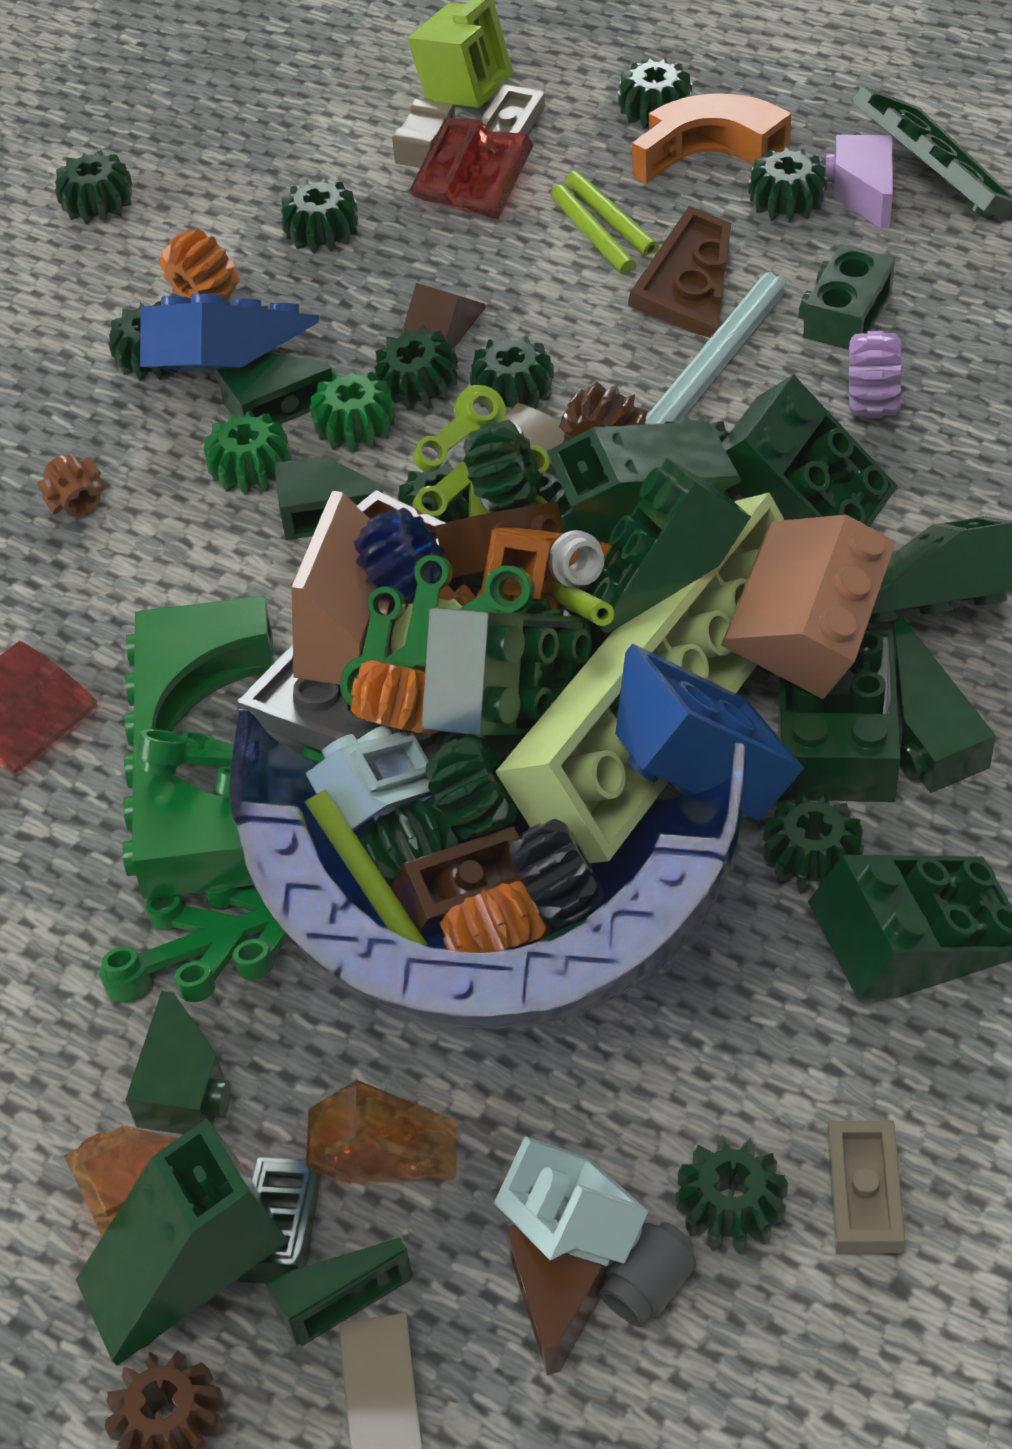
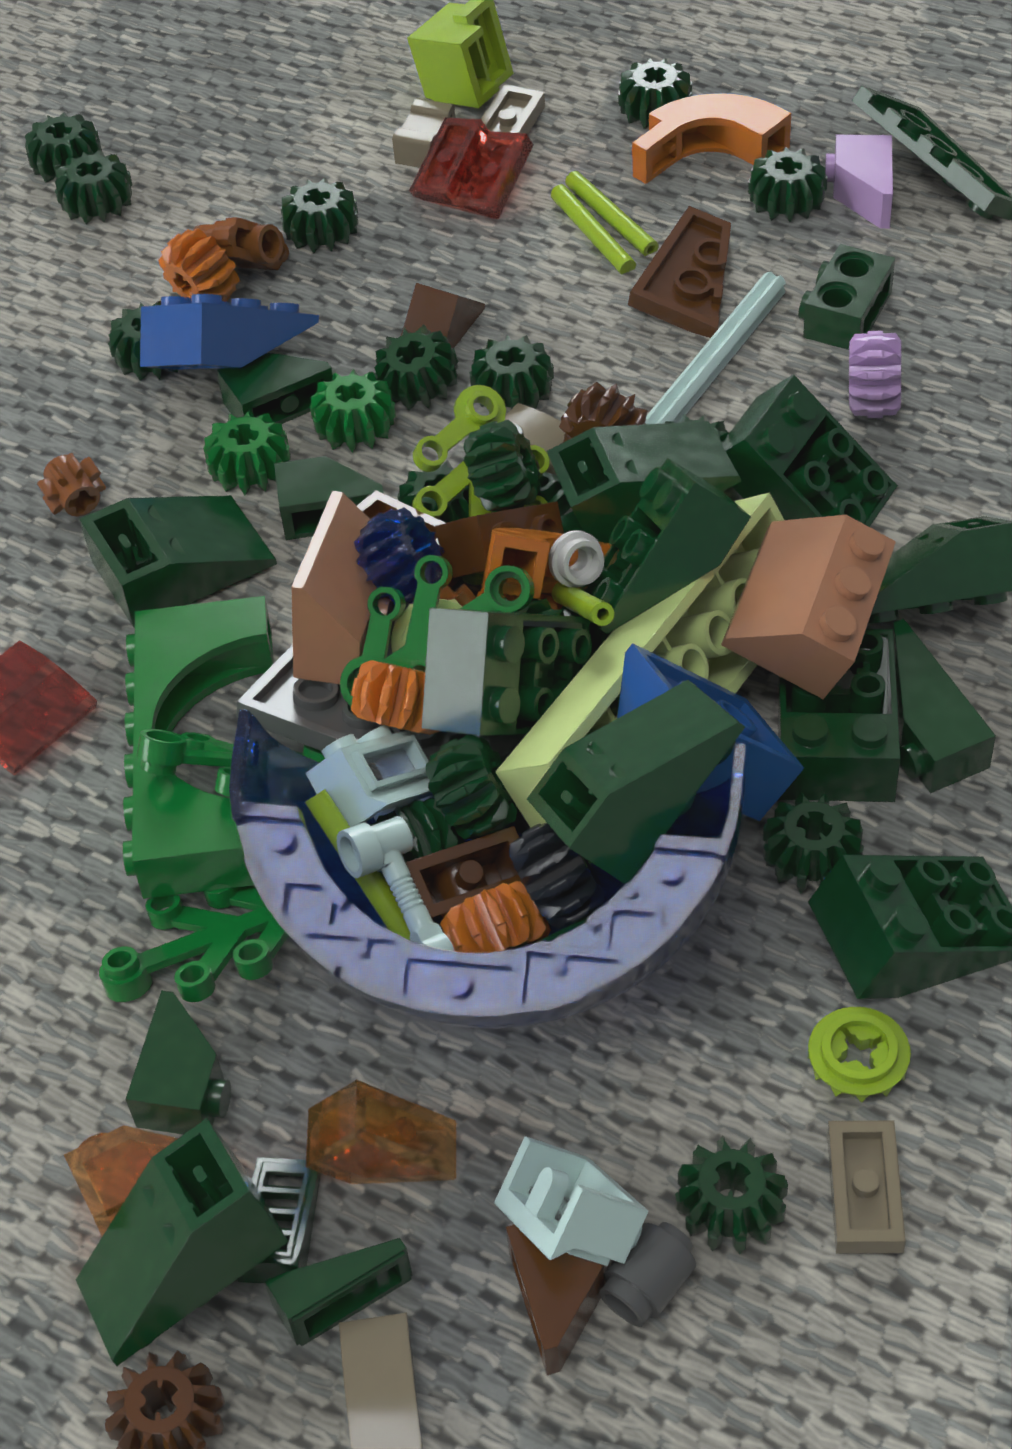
(57, 140): none -> dark green gear
(172, 549): none -> dark green slope
(249, 243): none -> dark orange rock
(380, 848): none -> light aqua brick
(635, 777): none -> dark green slope
(865, 1030): none -> lime gear

